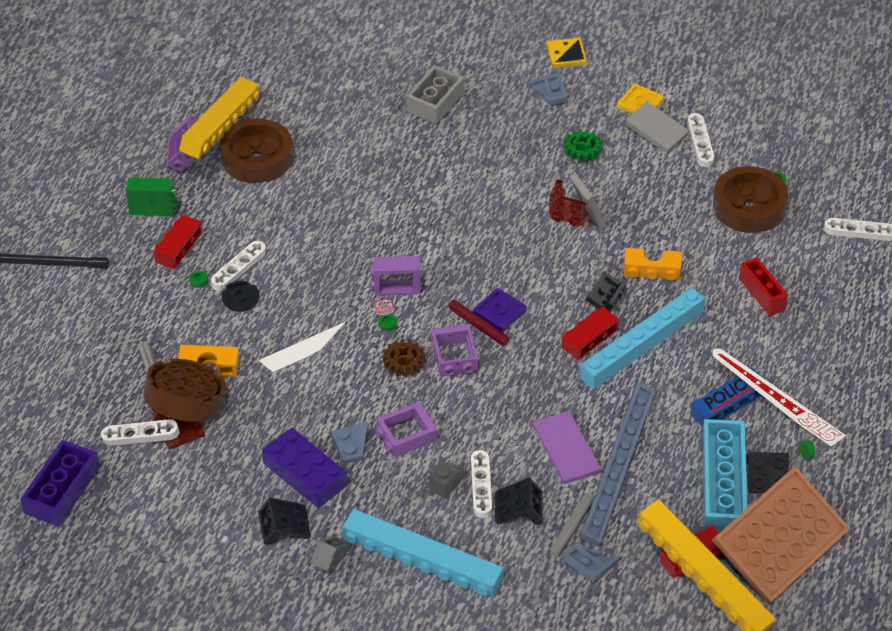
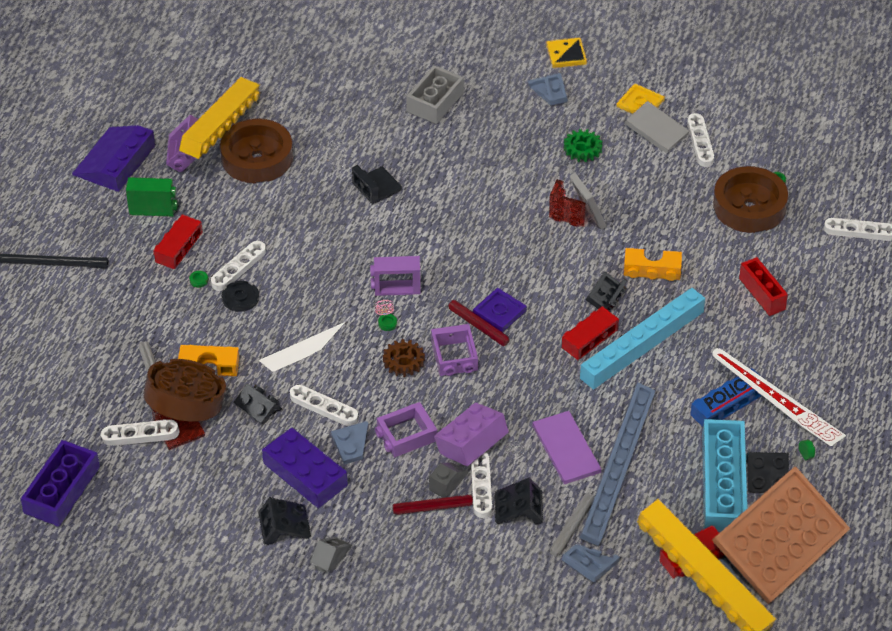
(116, 156): none -> dark purple slope
(256, 403): none -> black bracket
(326, 403): none -> white beam
(375, 184): none -> black bracket
(423, 553): medium azure brick -> none
(432, 504): none -> dark red axle
(471, 434): none -> medium lavender brick

